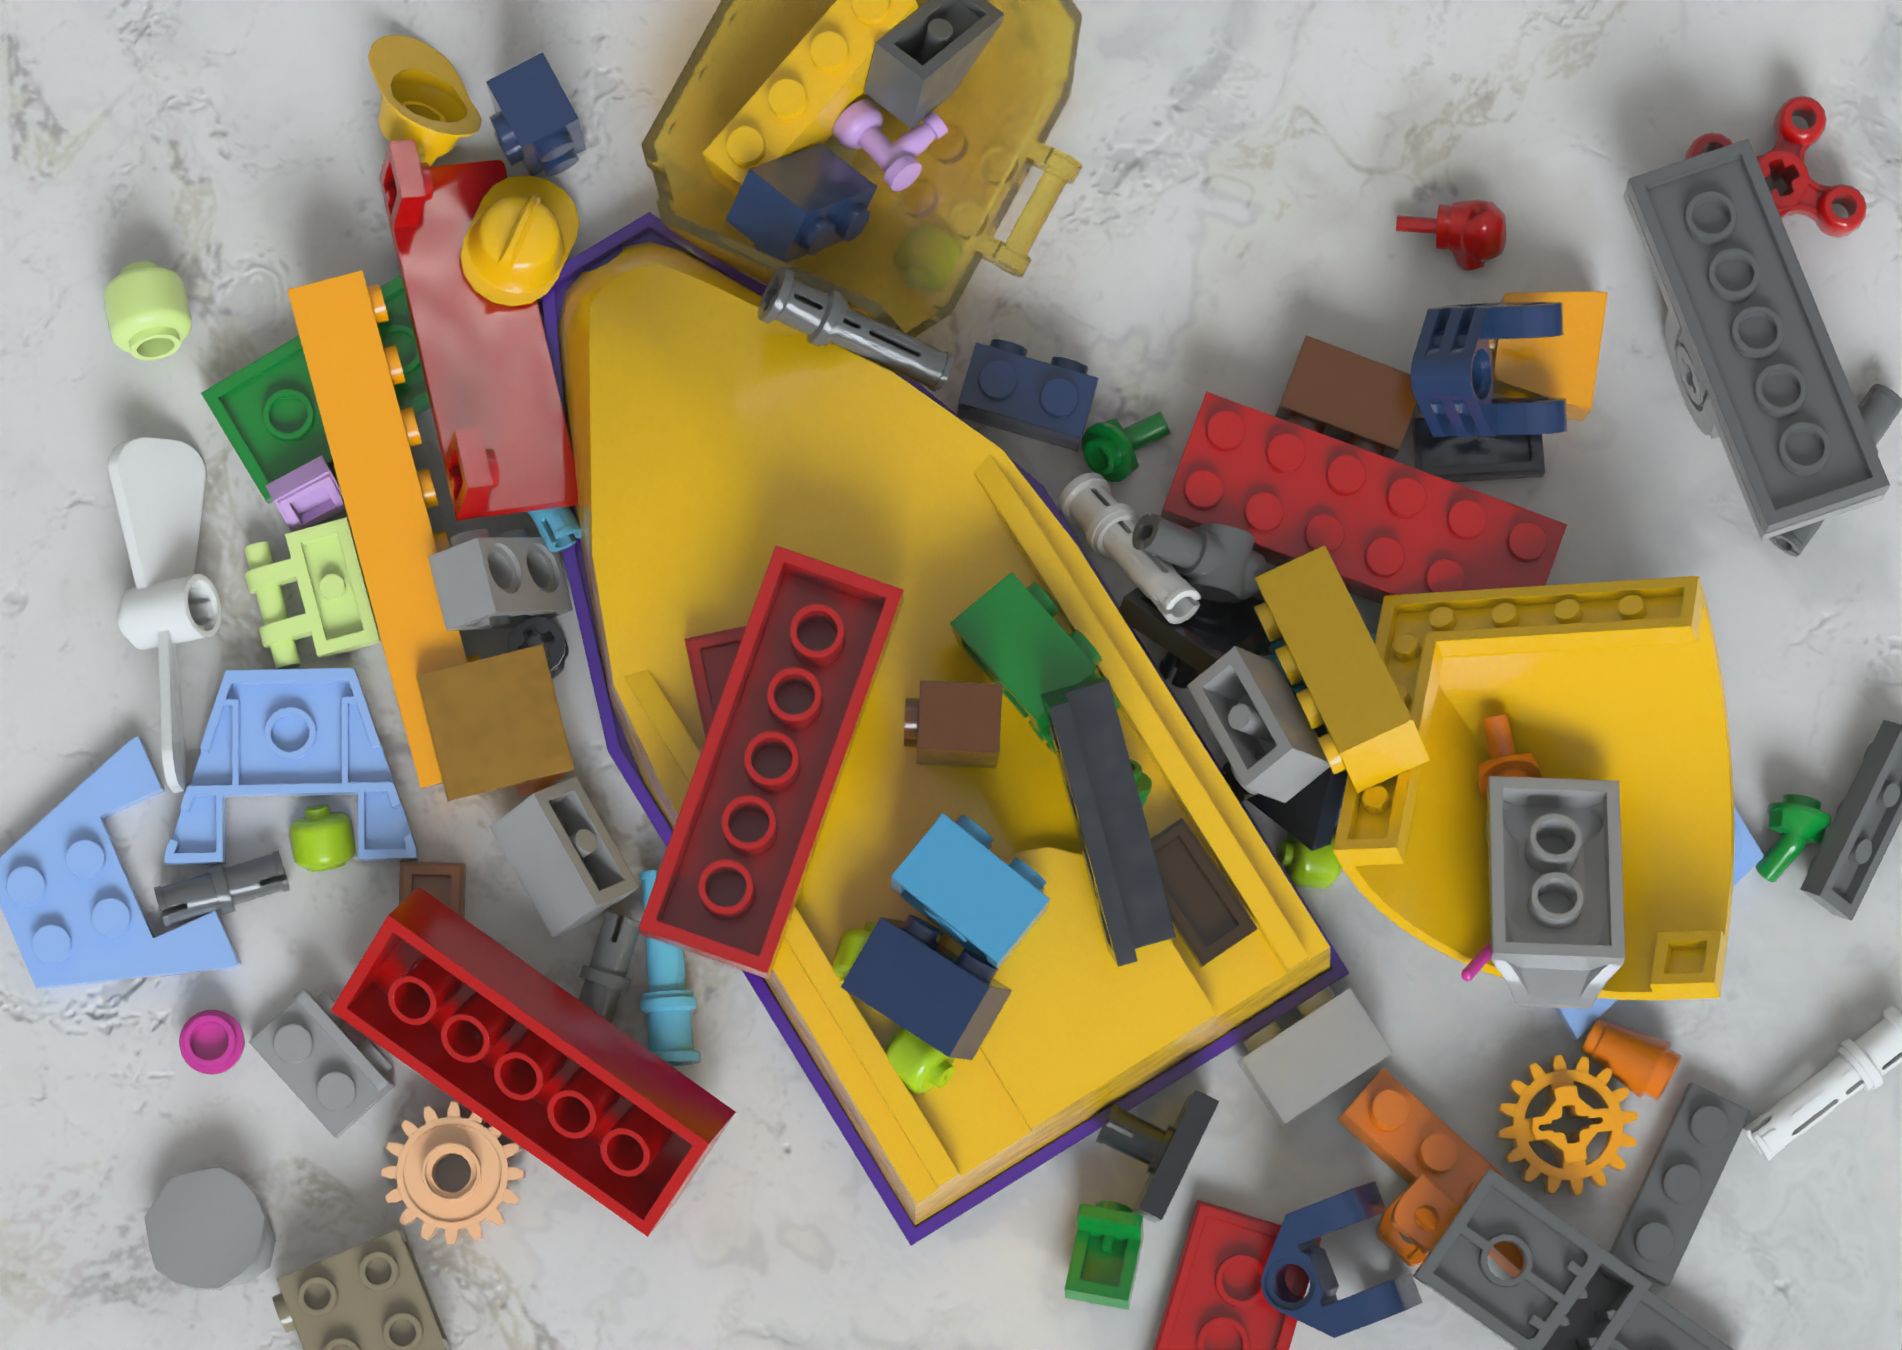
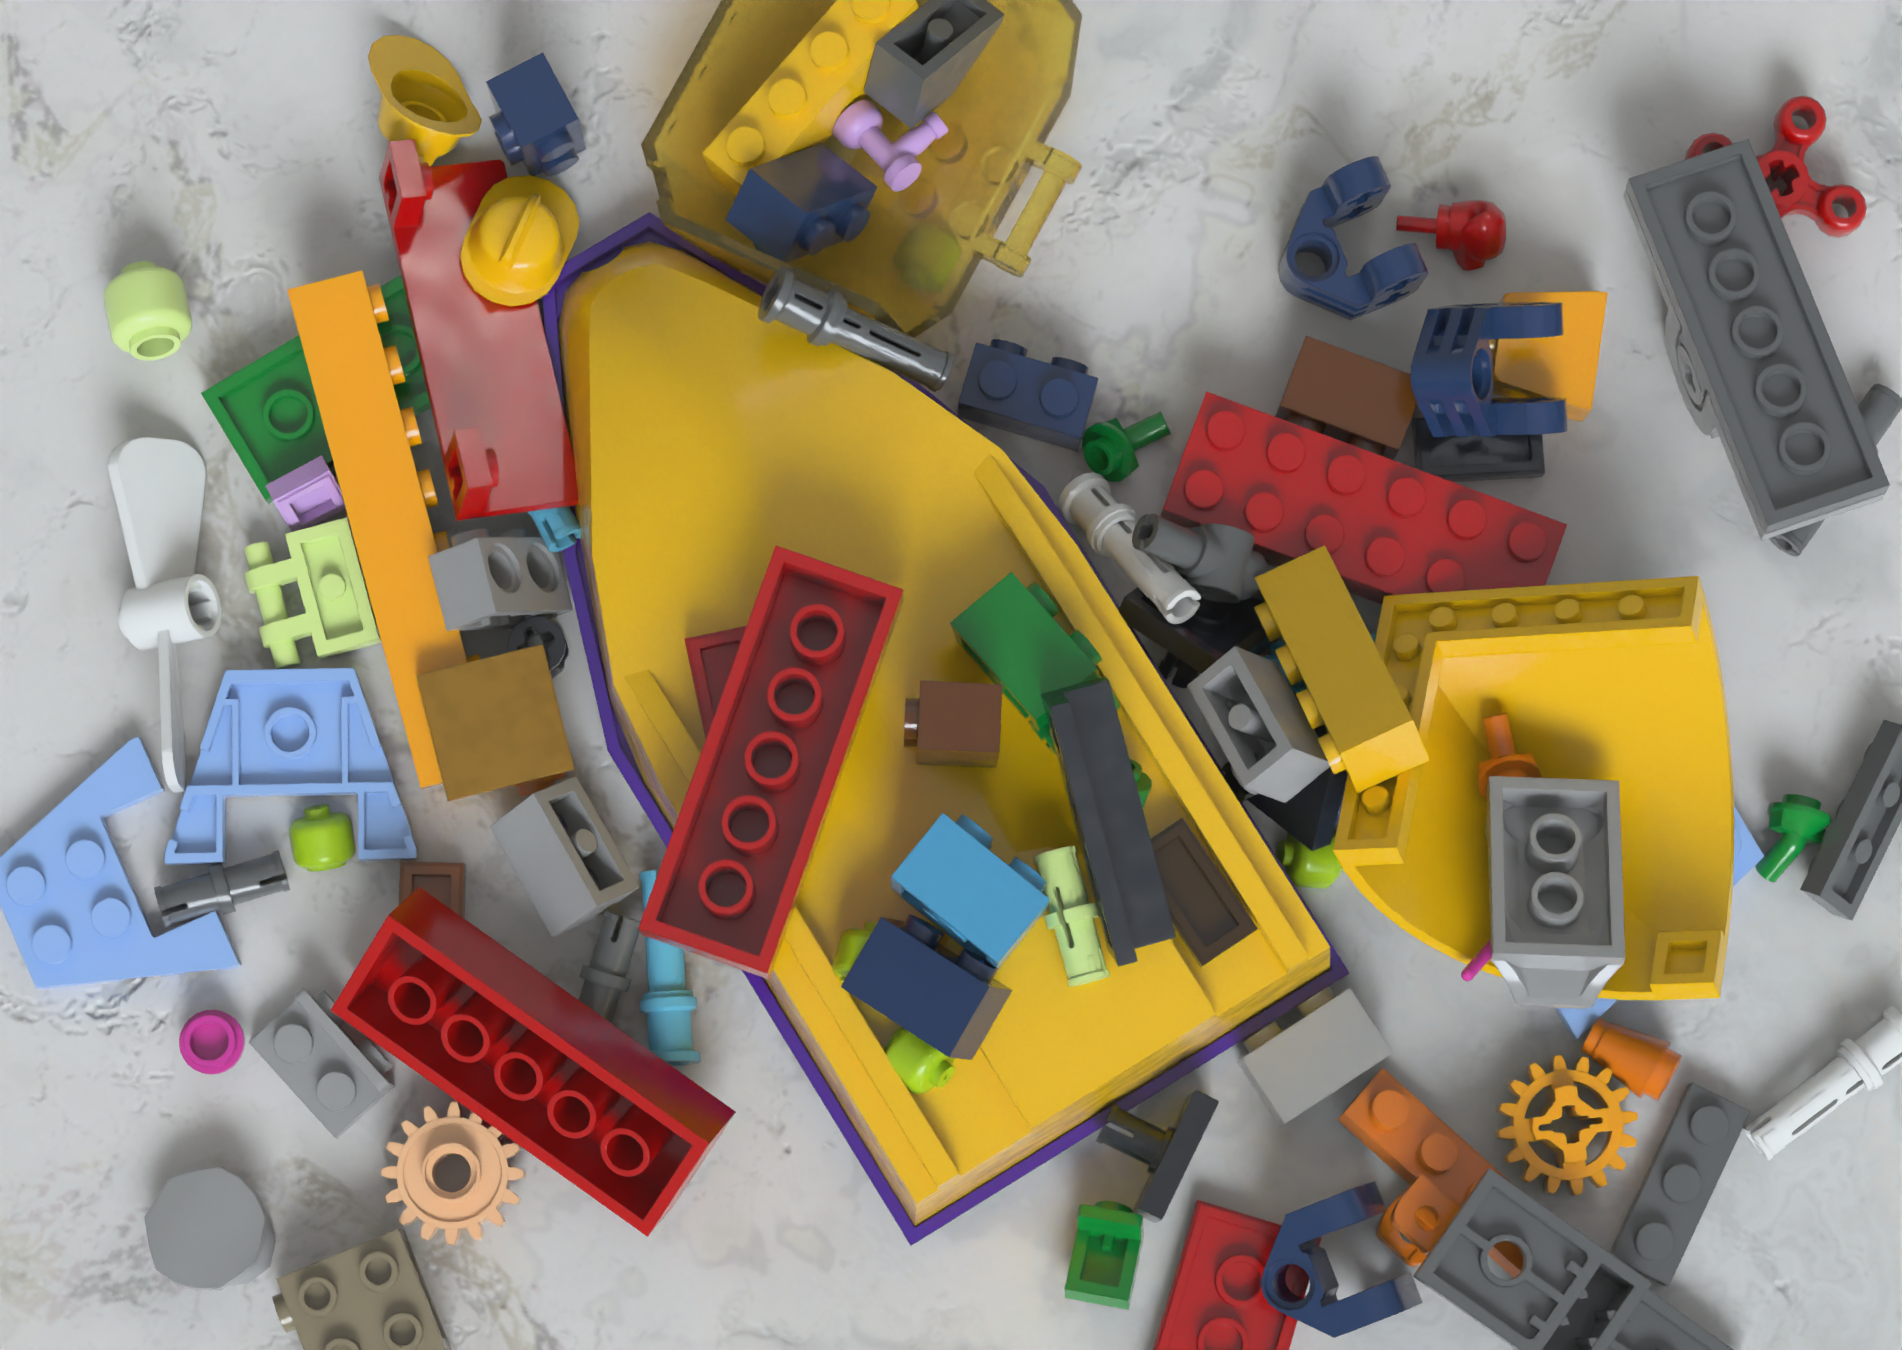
(1072, 916): none -> yellowish green pin
(1381, 281): none -> dark blue piece

